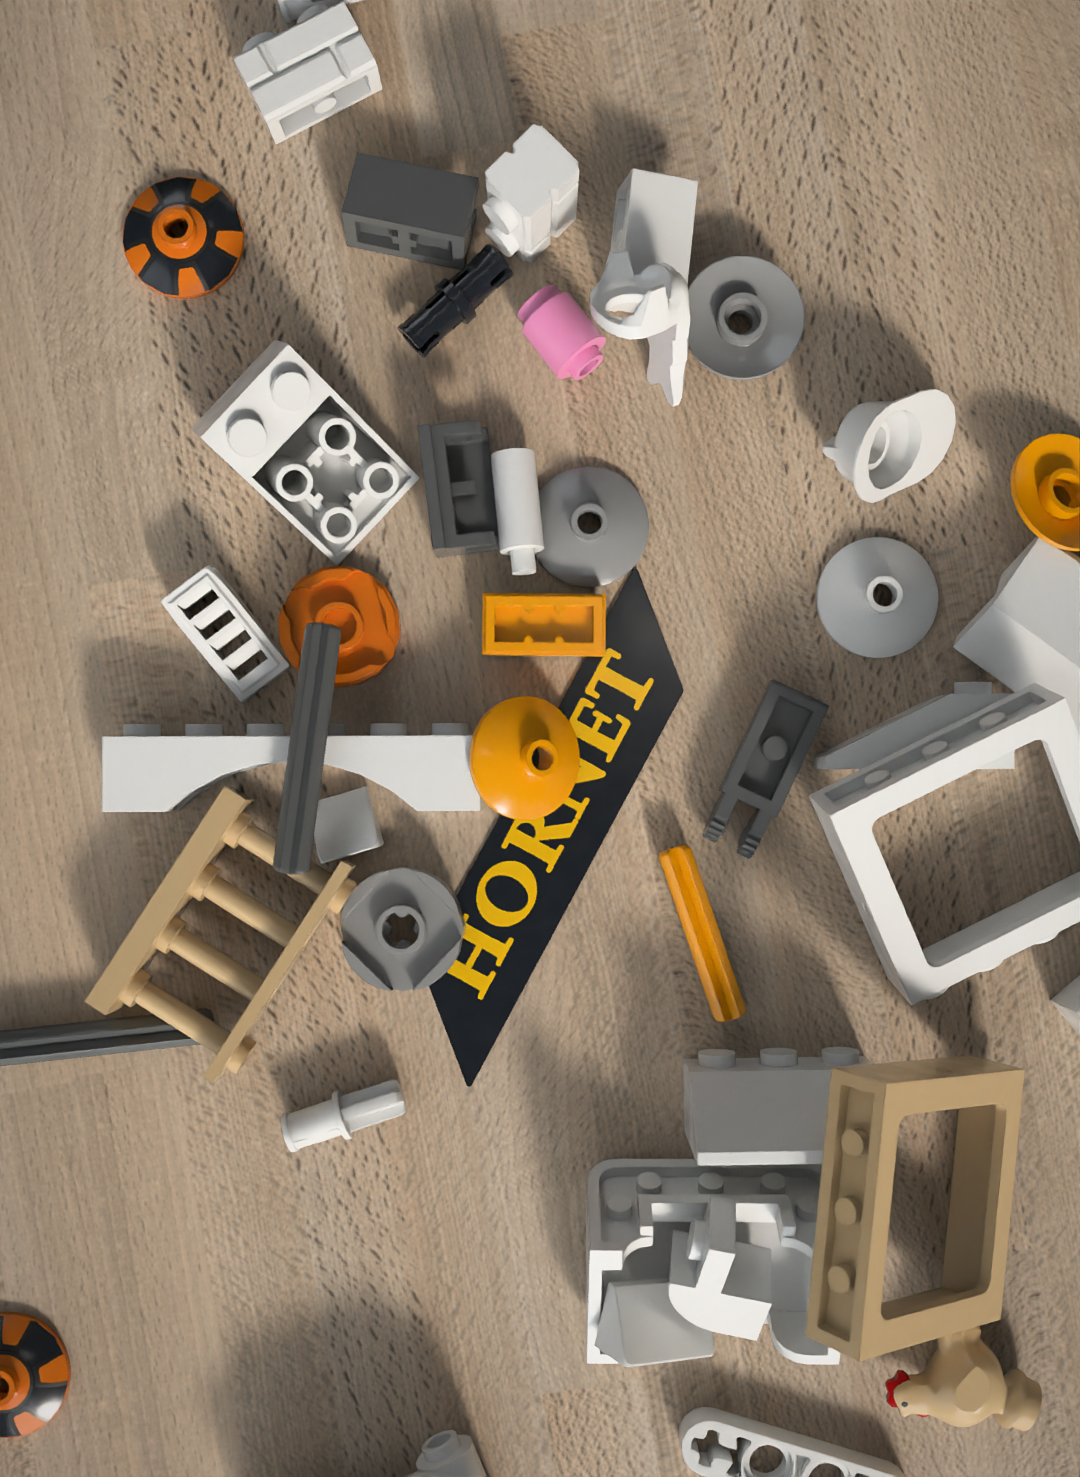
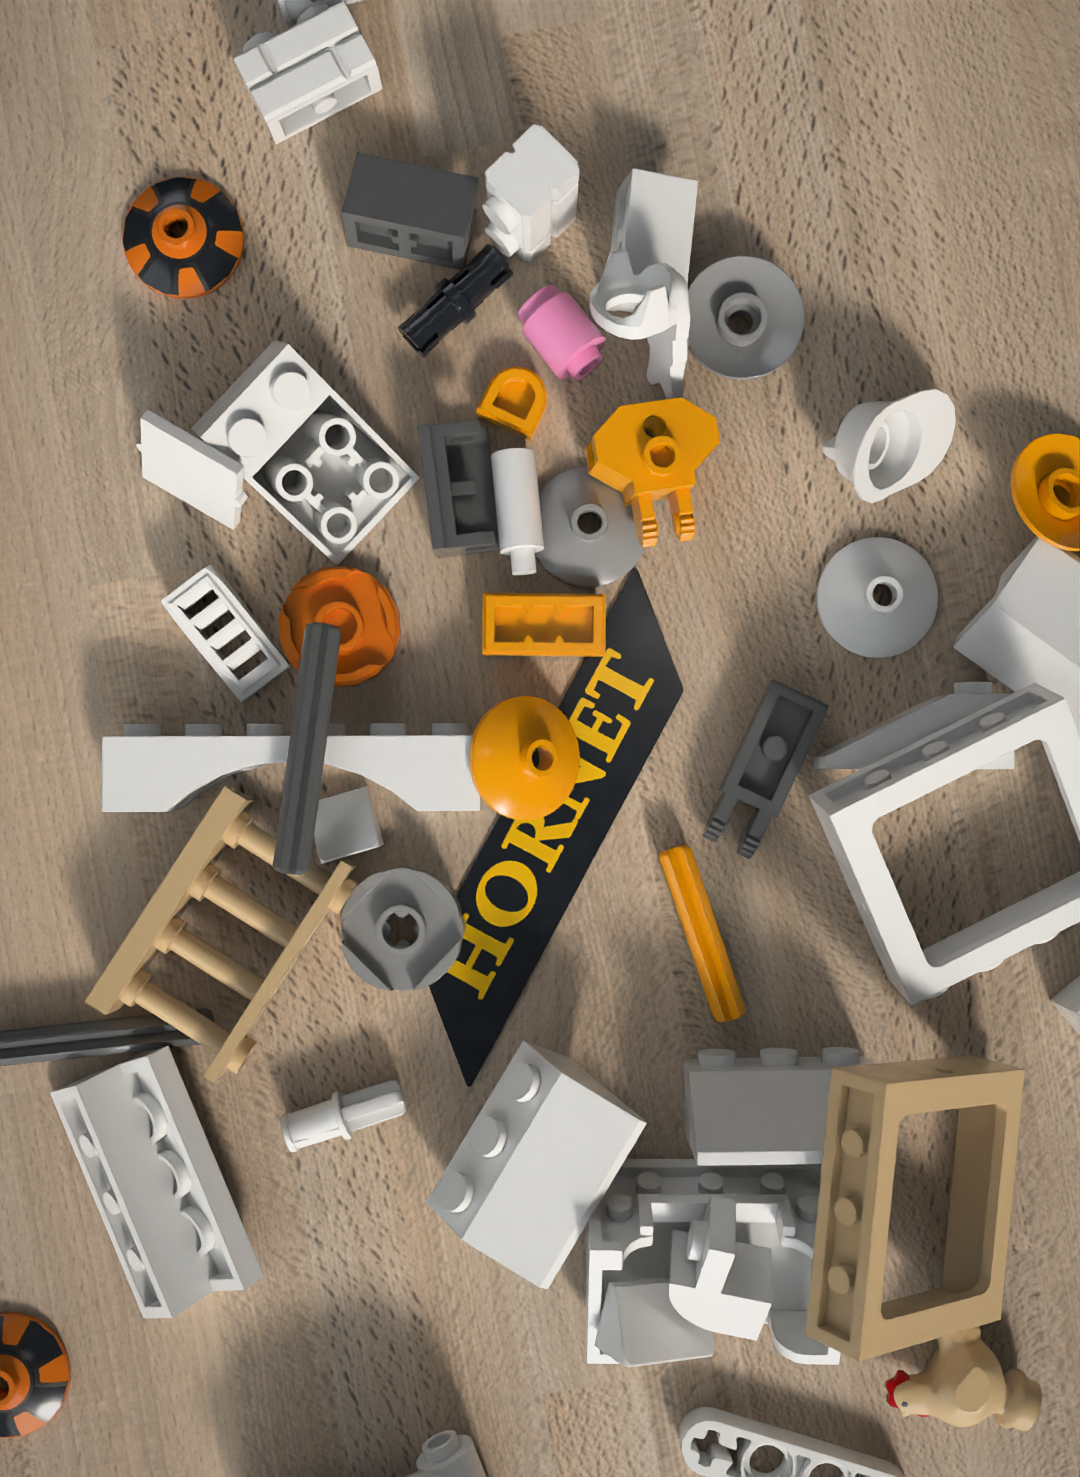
(156, 1183): none -> white slope
(191, 470): none -> white piece
(514, 401): none -> light orange tile
(535, 1163): none -> white slope
(654, 467): none -> light orange hinge

